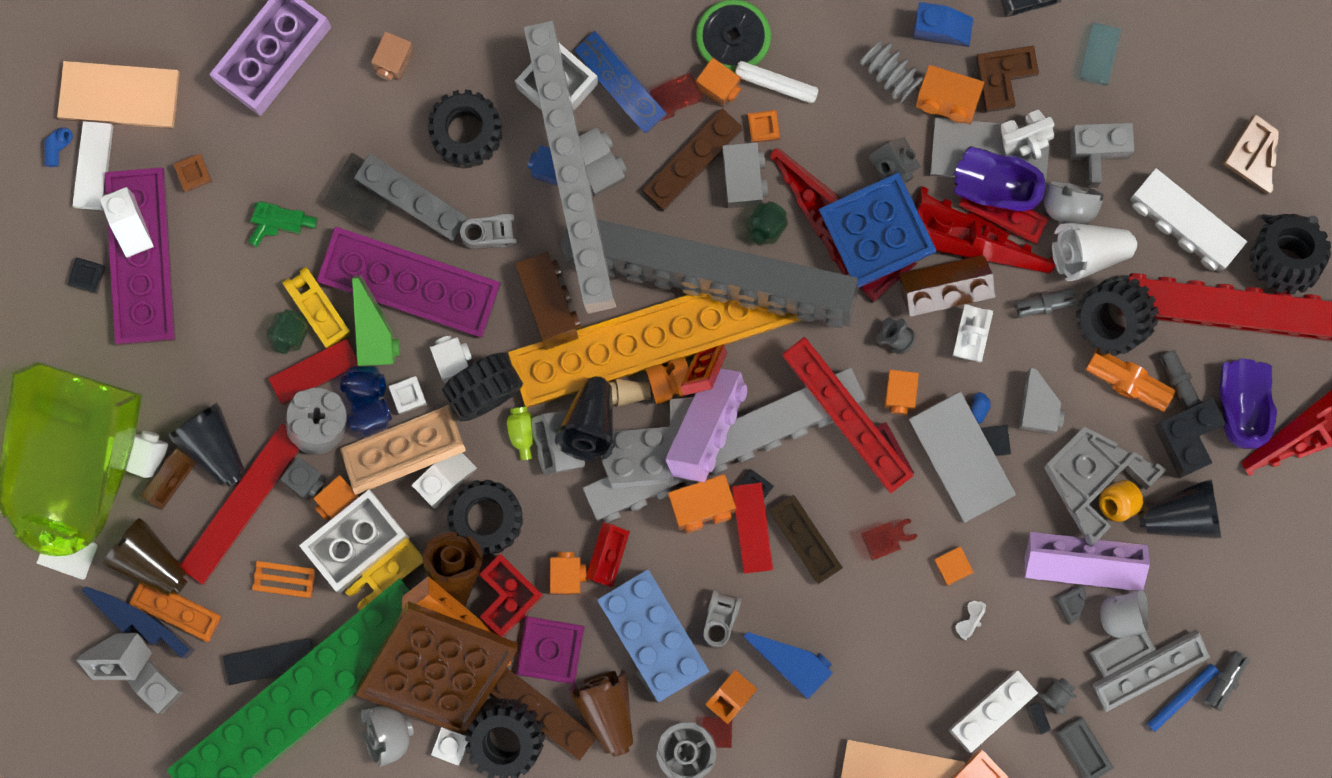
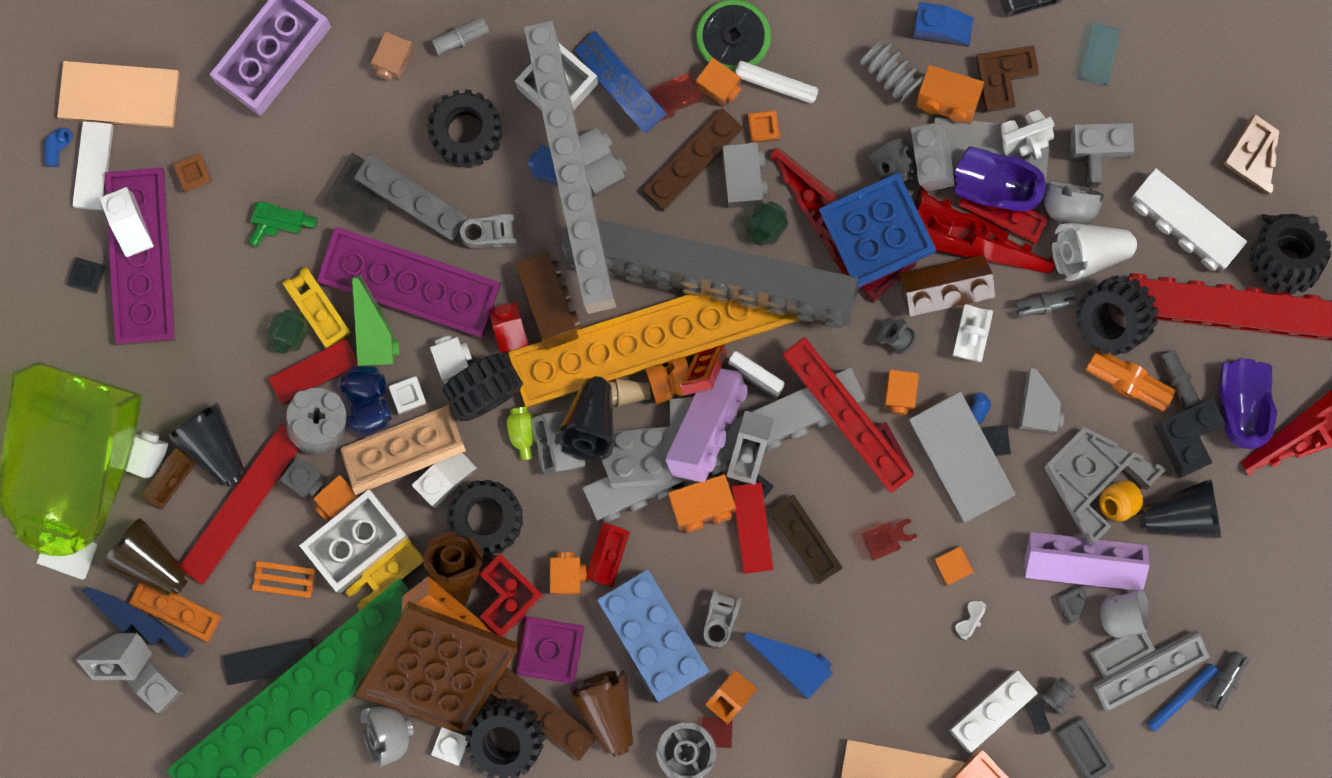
(460, 36): none -> light grey axle
(508, 327): none -> red brick
(749, 447): none -> light grey slope
(756, 375): none -> white tile
(933, 156): none -> light grey brick

